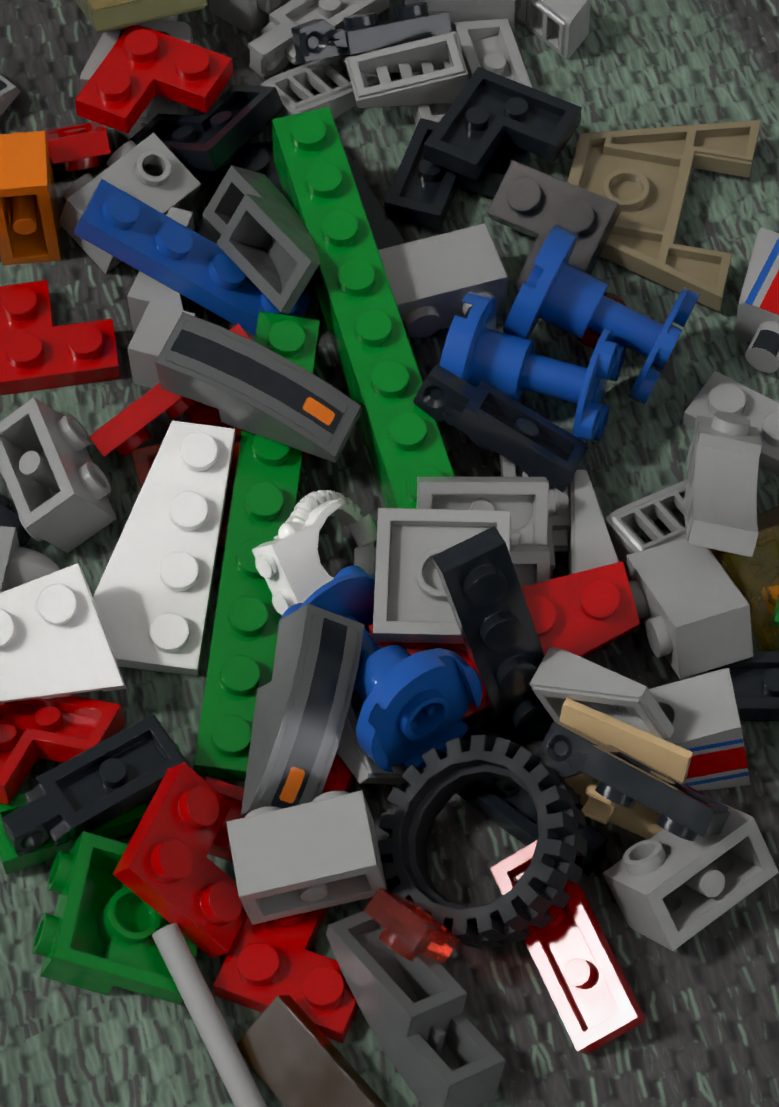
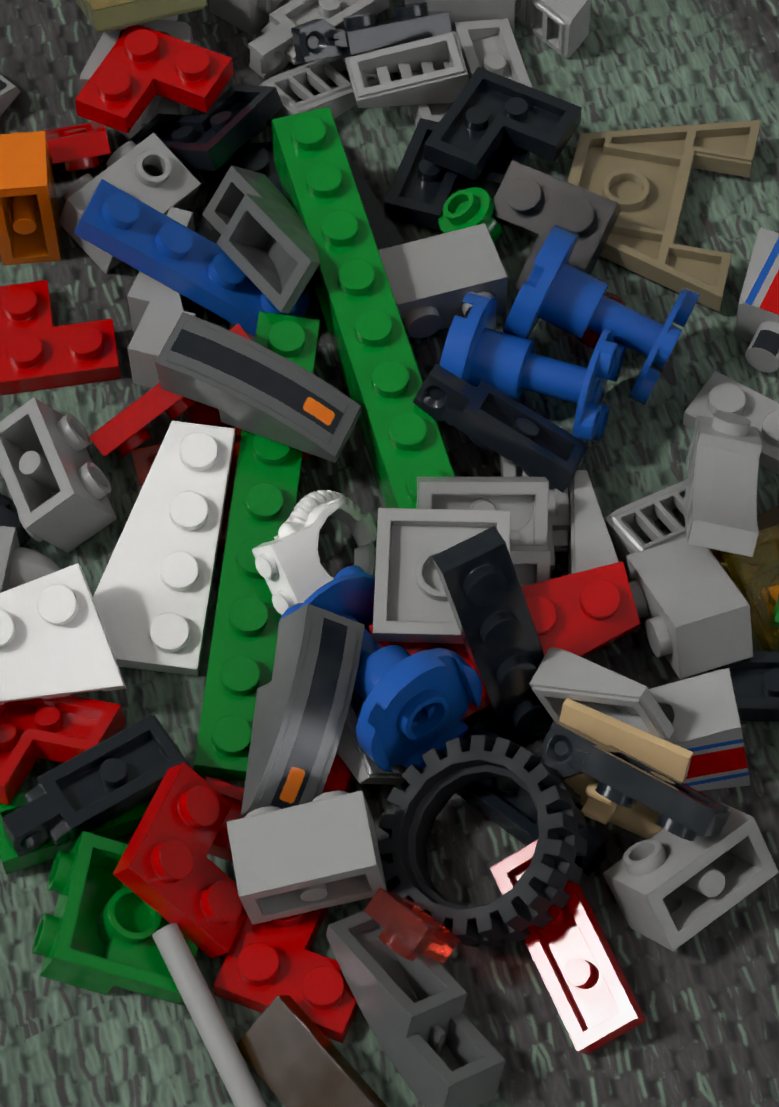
(468, 209): none -> green plate

